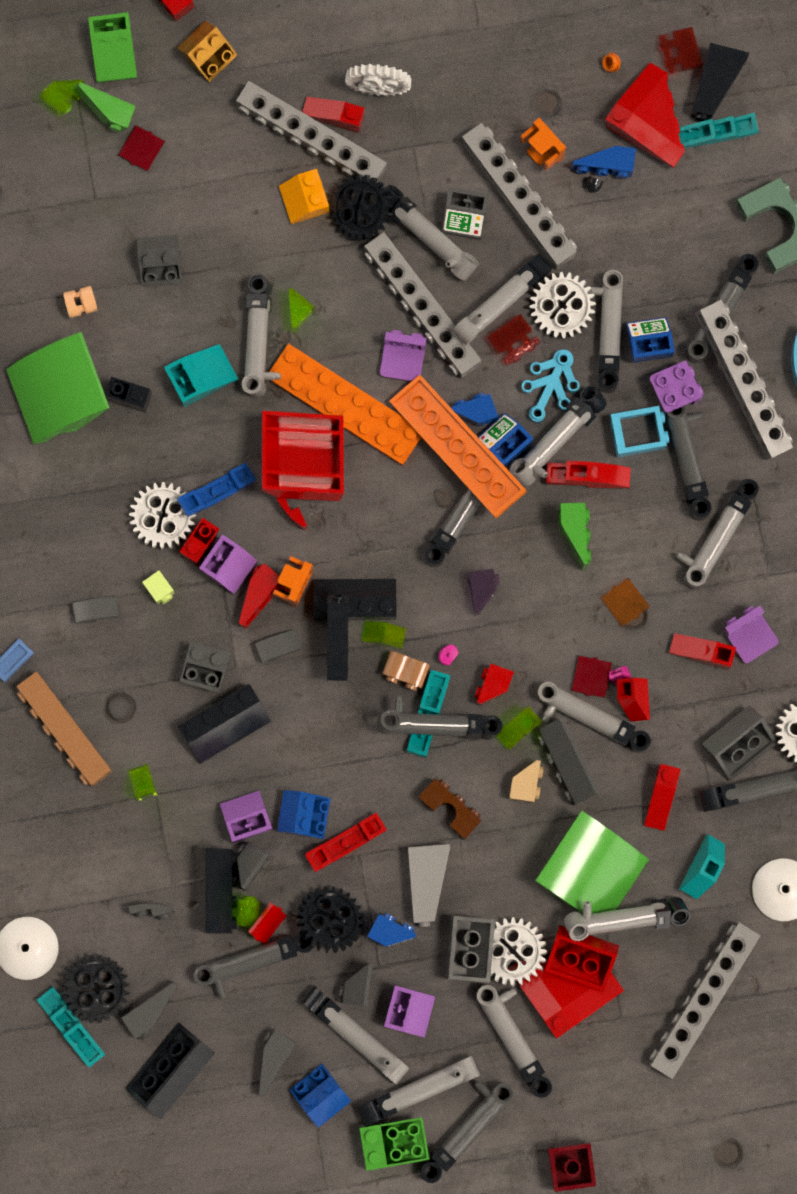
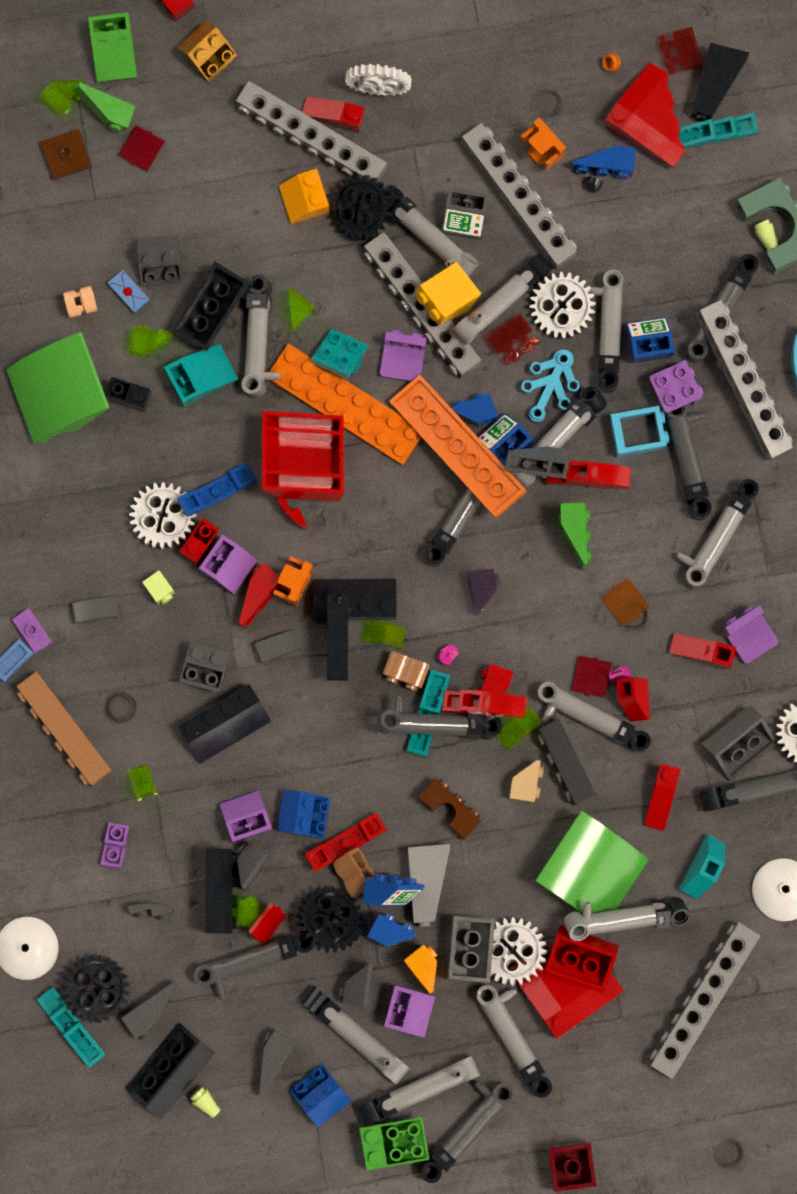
(32, 630): none -> medium lavender plate
(66, 154): none -> reddish brown plate
(115, 846): none -> medium lavender slope
(128, 291): none -> medium blue tile
(148, 342): none -> clear neon green slope
(203, 1100): none -> yellowish green cone
(210, 307): none -> black slope
(340, 354): none -> teal plate
(353, 870): none -> medium nougat brick
(390, 890): none -> blue slope
(423, 966): none -> light orange slope
(448, 294): none -> yellow slope
(484, 703): none -> red slope
(539, 461): none -> dark grey slope
(766, 234): none -> yellowish green cone

